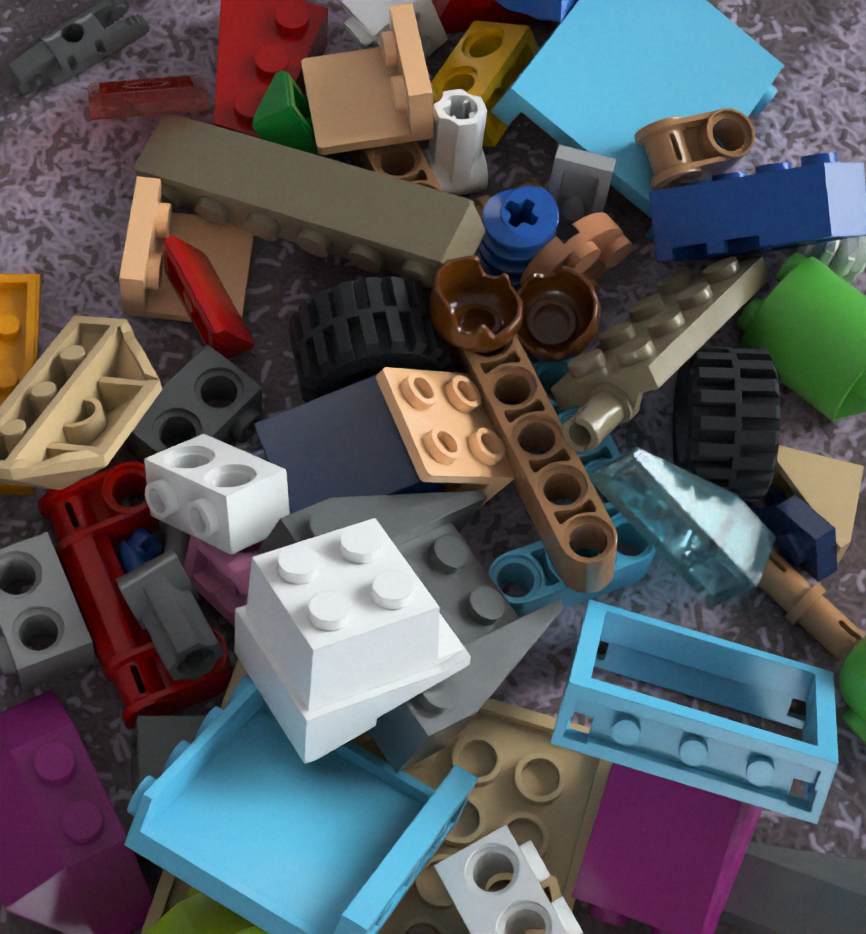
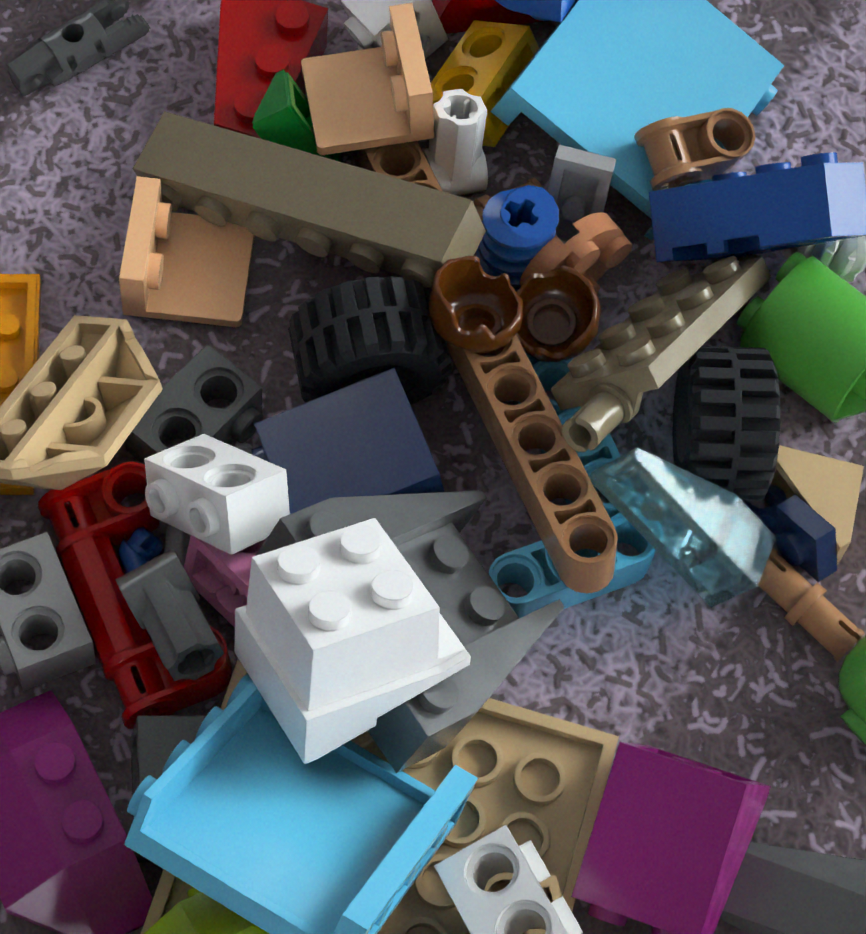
(147, 97): clear red tile -> none
(205, 298): red slope -> none
(446, 429): light nougat bracket -> none
(692, 743): medium azure window -> none

